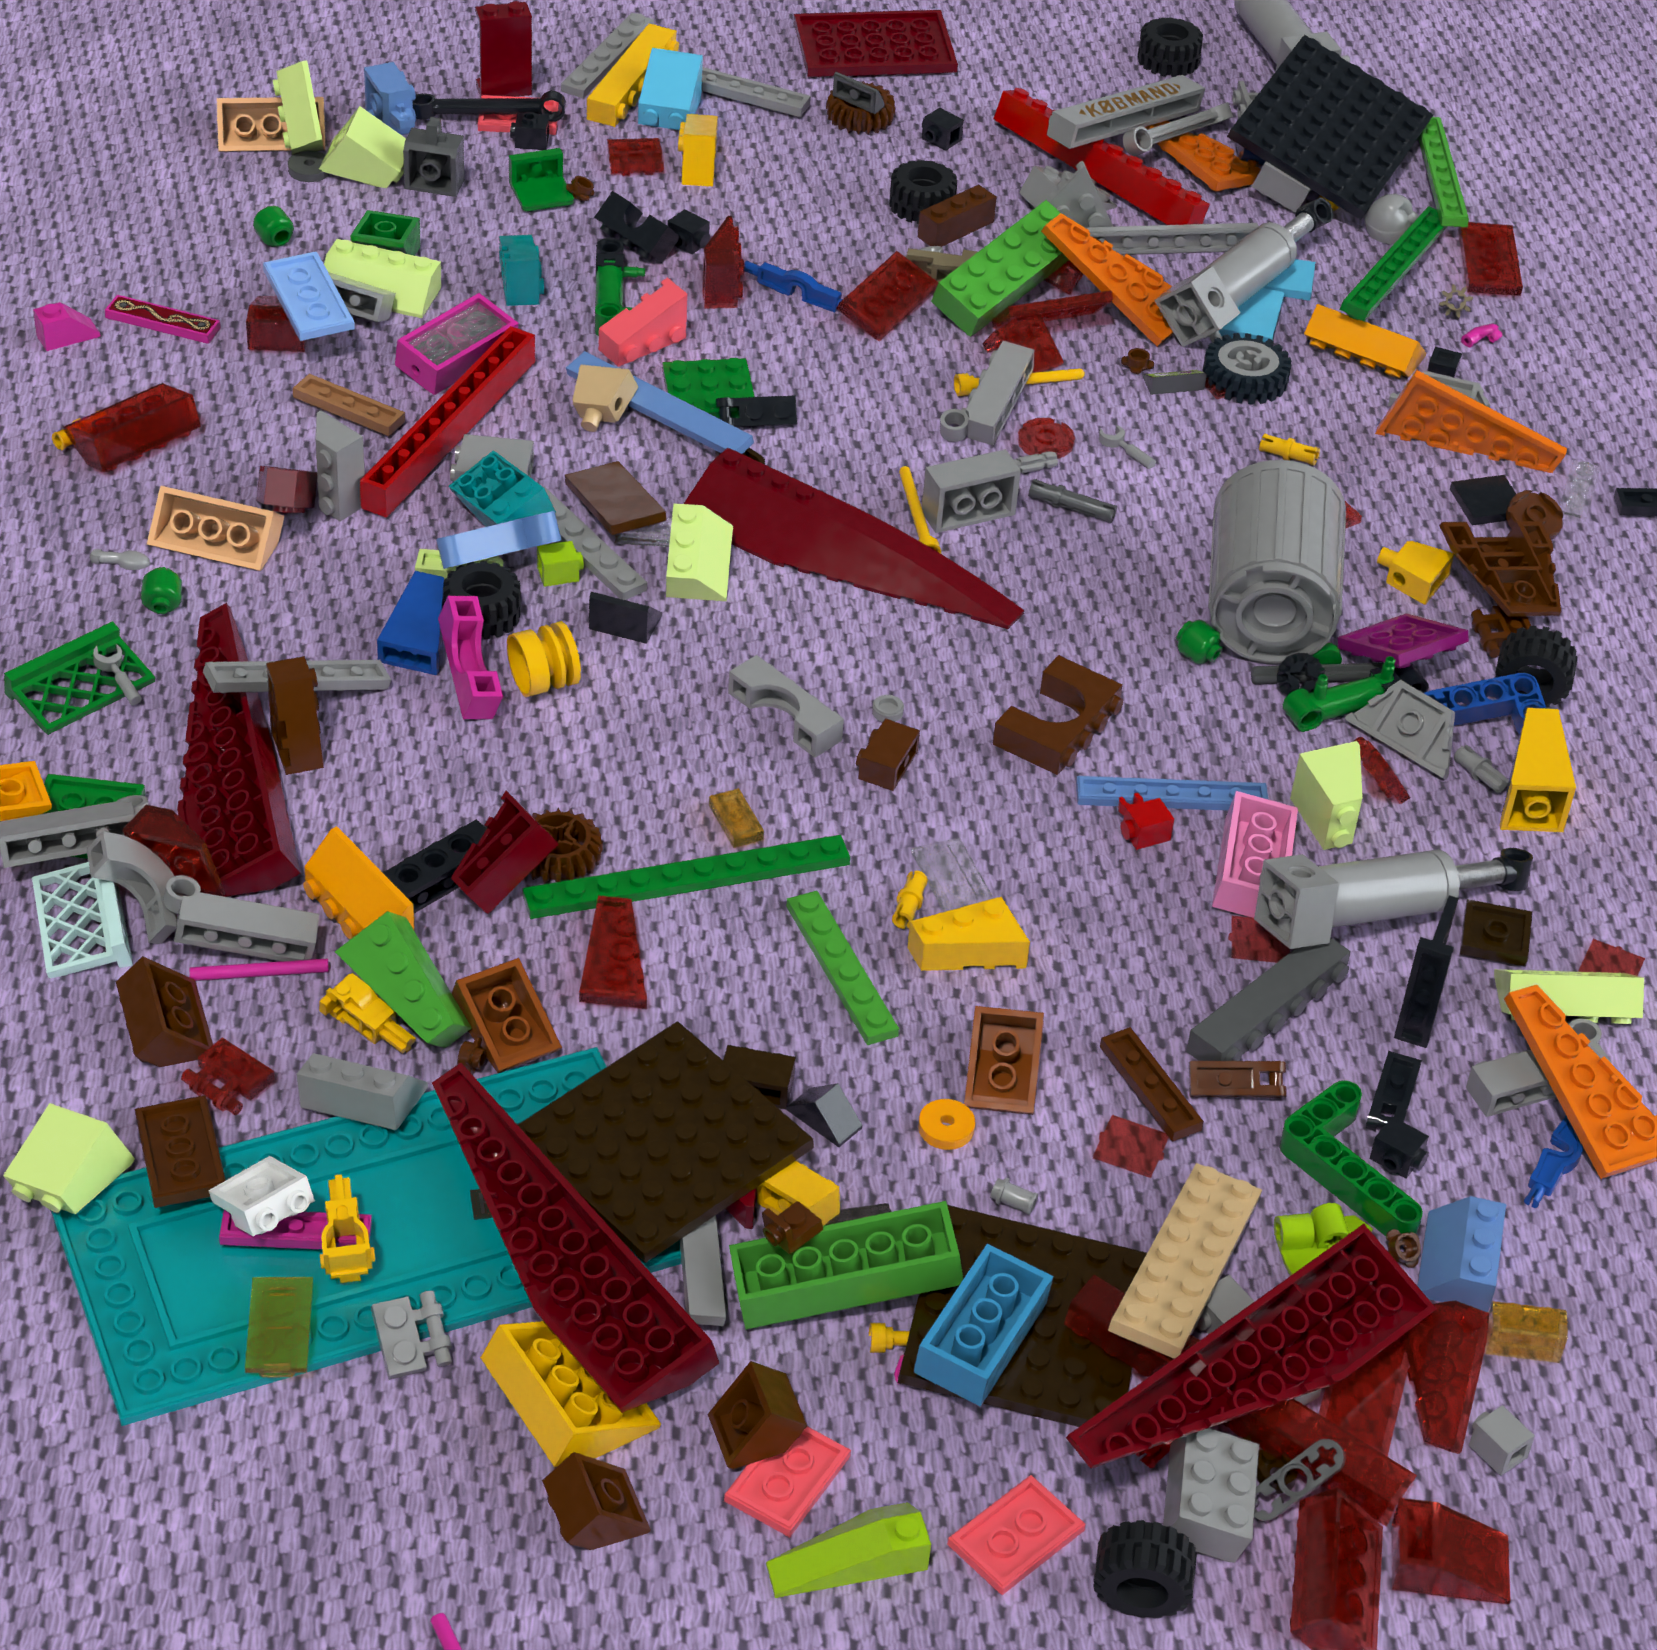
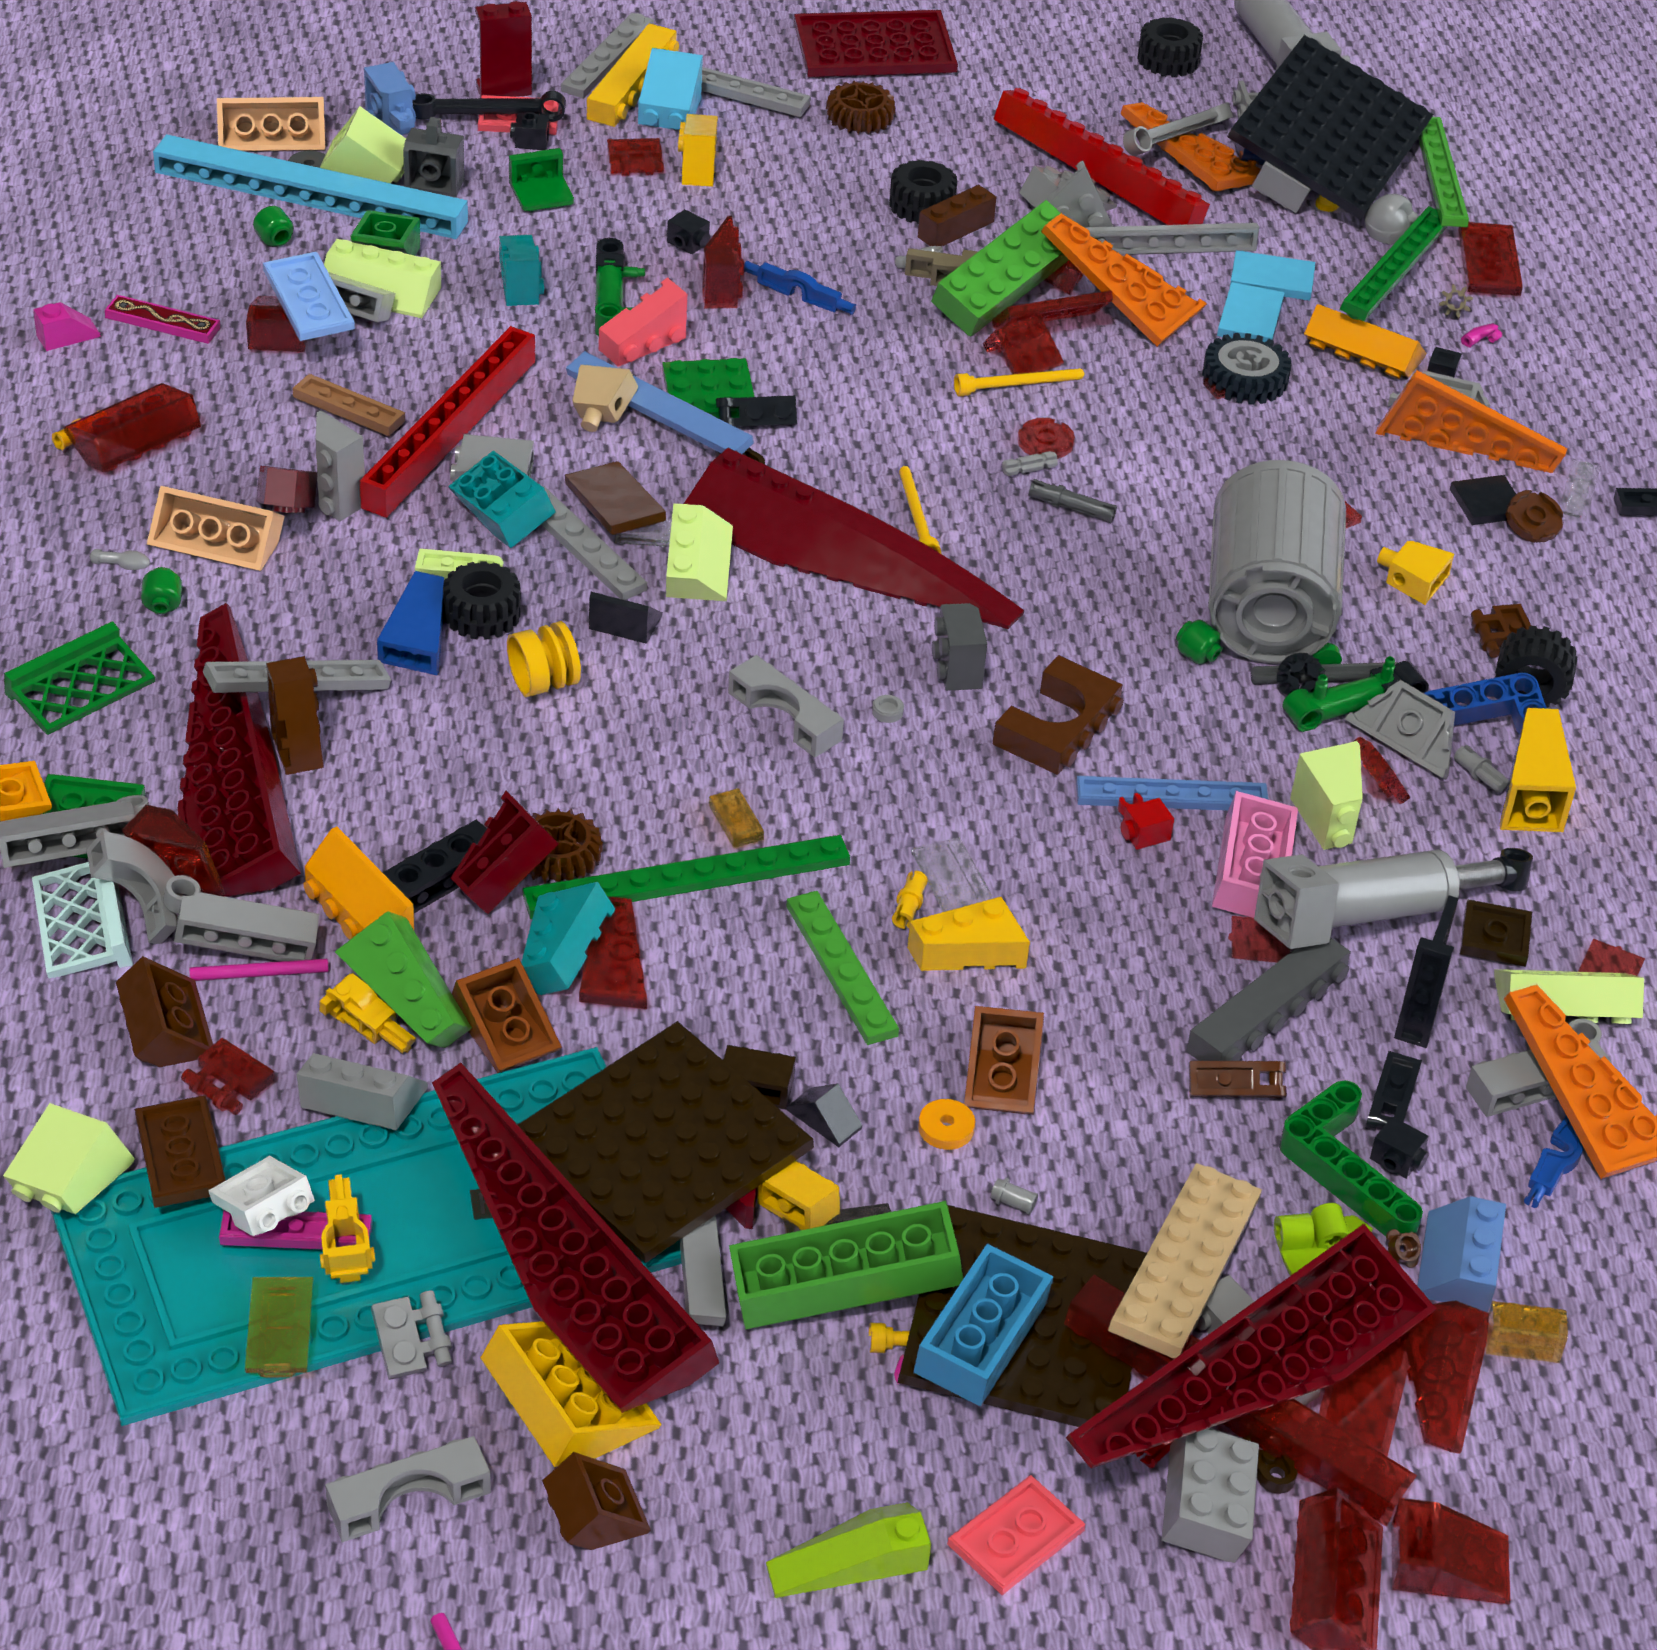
(112, 664): light grey piece -> none
(298, 108): yellowish green slope -> none
(307, 184): none -> medium azure brick
(451, 343): brick -> none
(452, 1471): none -> light grey arch
(461, 630): dark pink arch -> none
(472, 1055): reddish brown plate -> none
(498, 539): medium blue beam -> none
(559, 563): lime brick -> none
(561, 933): none -> teal wedge
(581, 188): reddish brown plate -> none
(651, 238): black arch -> none
(756, 1416): reddish brown slope -> none
(789, 1484): coral tile -> none
(791, 1227): reddish brown bracket -> none
(857, 93): dark grey slope -> none
(887, 296): clear red tile -> none
(888, 754): reddish brown brick -> none
(942, 129): black brick -> none
(960, 647): none -> dark grey hinge
(970, 490): light grey brick -> none
(994, 397): light grey hinge -> none
(1118, 440): light grey piece -> none
(1125, 111): light grey brick -> none
(1131, 1146): clear red piece -> none
(1138, 360): reddish brown plate -> none
(1145, 1569): black tyre -> none
(1151, 1084): reddish brown plate -> none
(1175, 381): dark grey slope -> none
(1211, 298): light grey piece -> none
(1289, 449): yellow pin -> none
(1312, 1484): dark grey beam -> none
(1404, 639): magenta plate -> none
(1501, 1439): light grey brick -> none
(1511, 568): reddish brown wedge -> none

